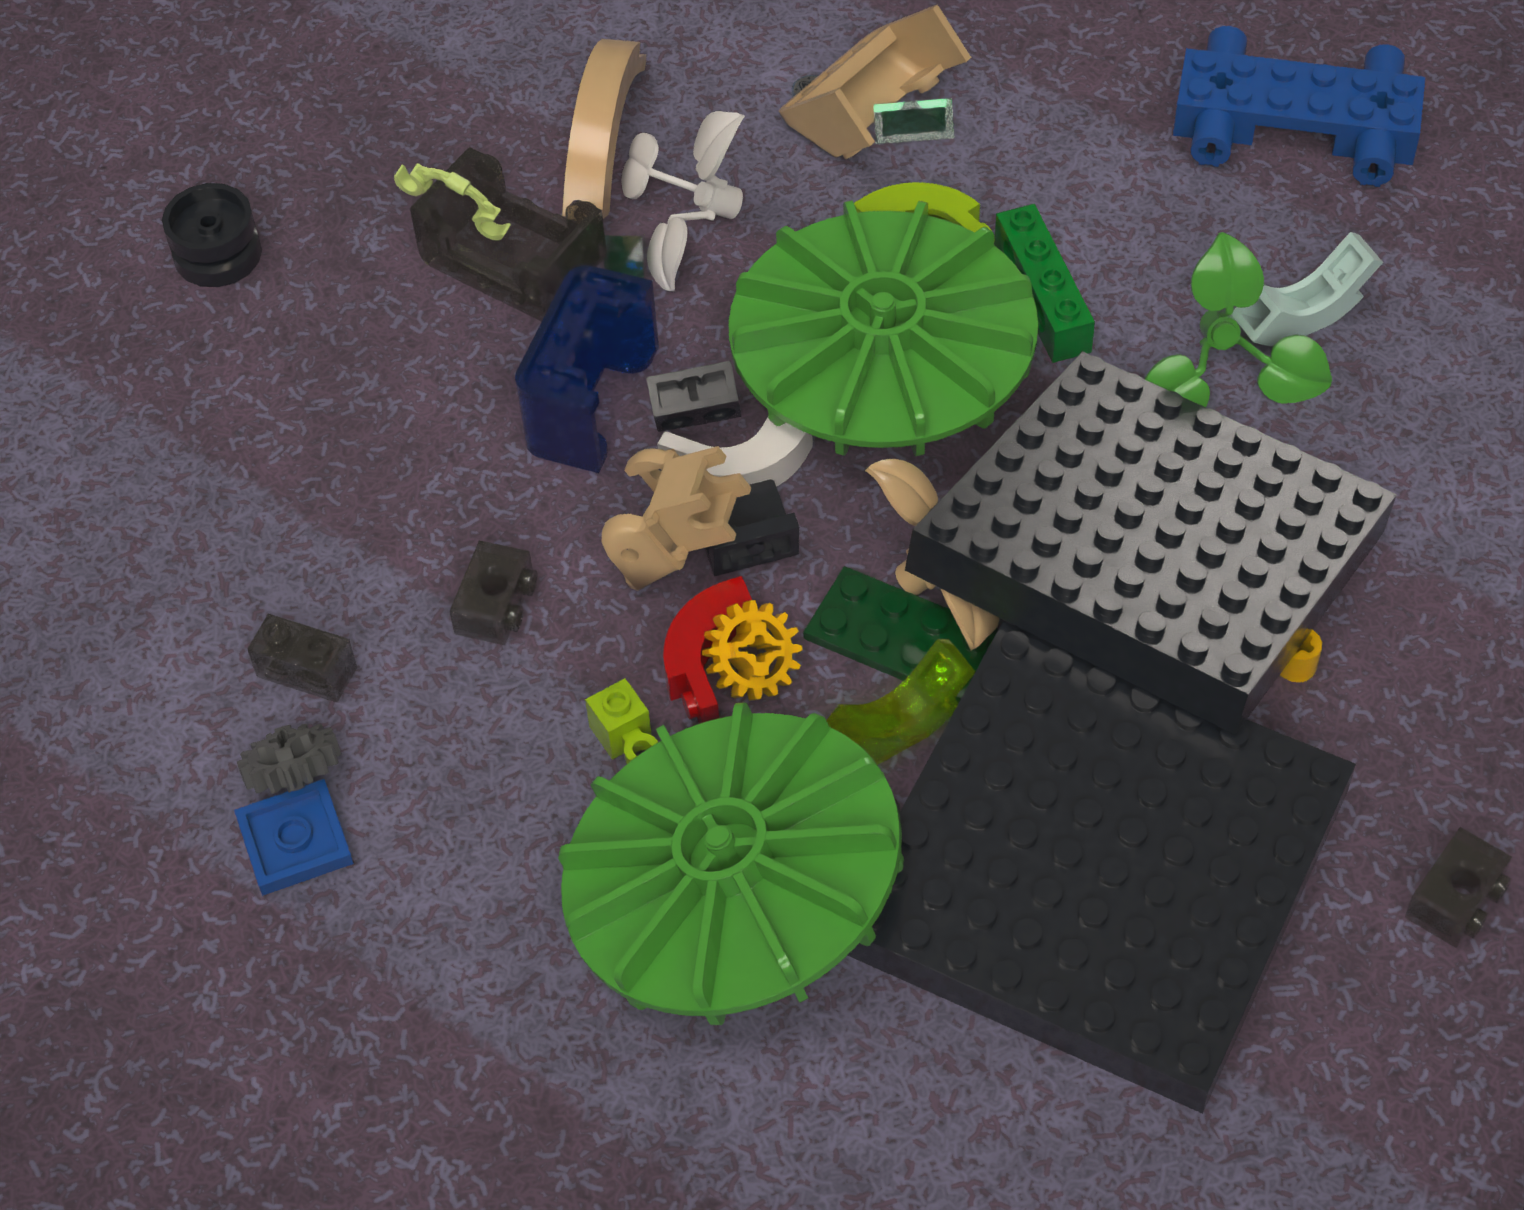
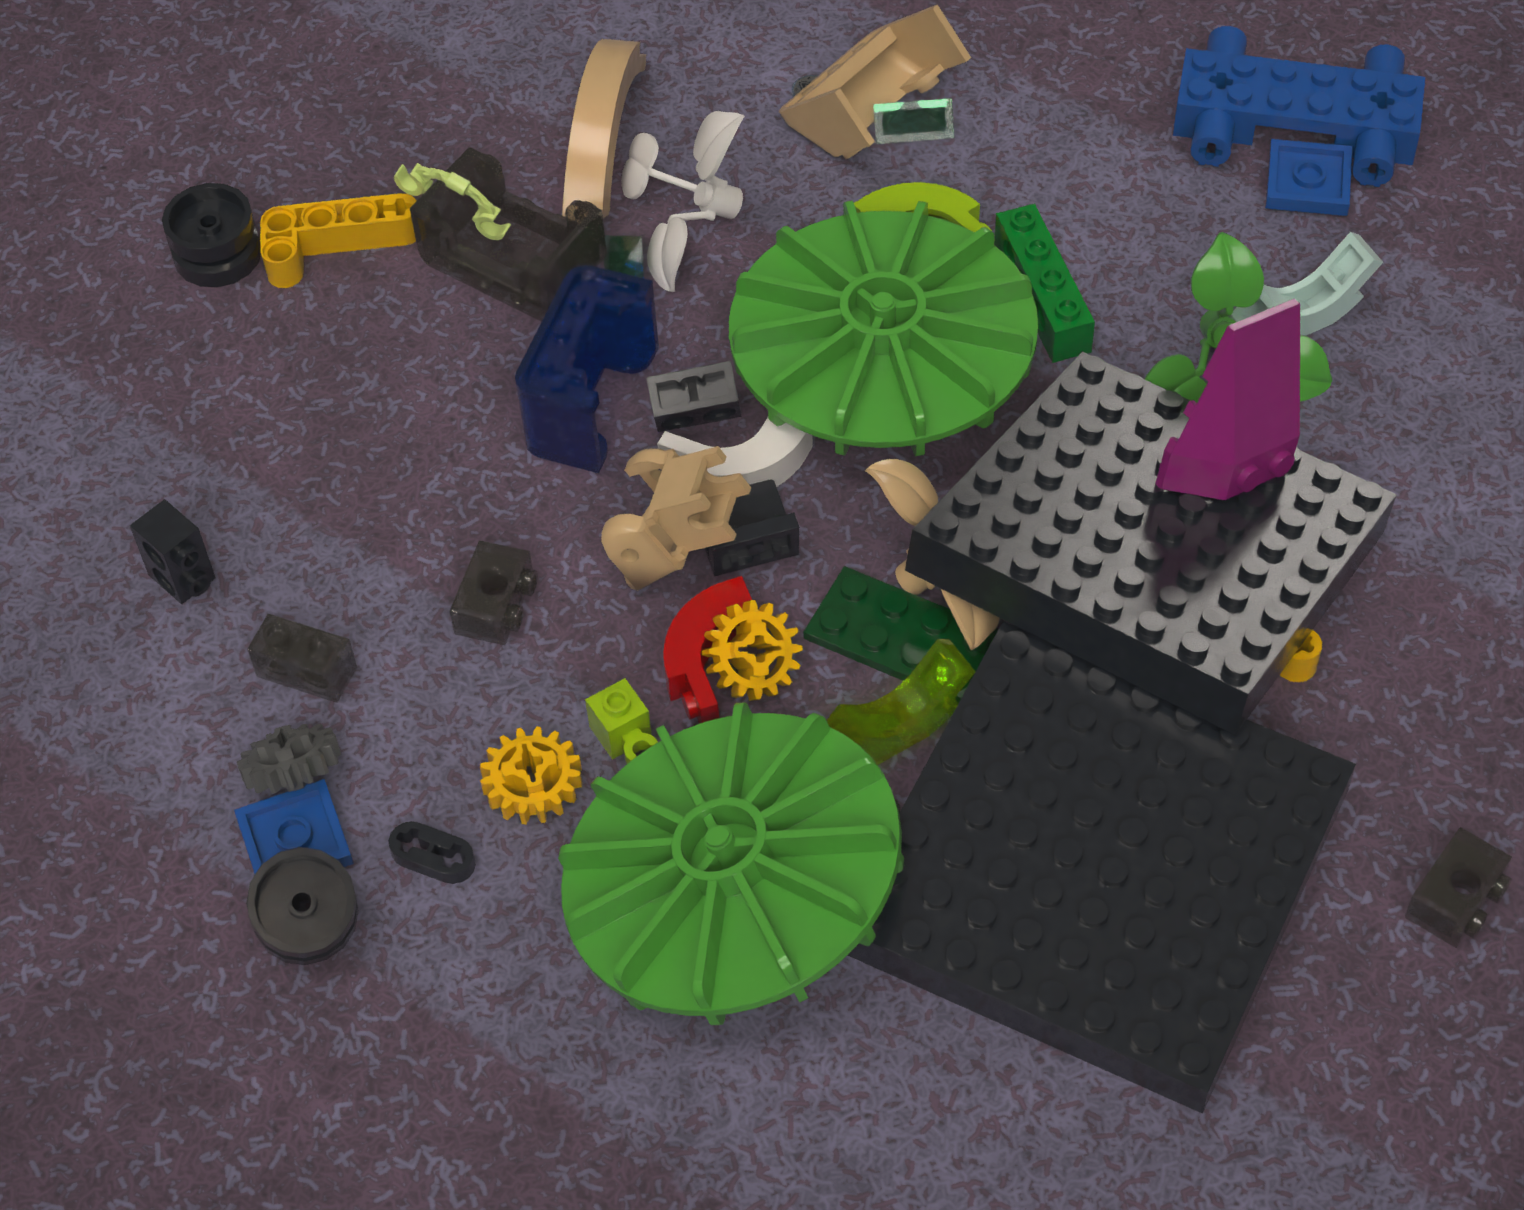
(173, 552): none -> black brick
(277, 894): none -> black wheel
(331, 227): none -> yellow beam
(428, 861): none -> black beam
(510, 786): none -> yellow gear
(1247, 414): none -> magenta wedge
(1309, 177): none -> blue plate

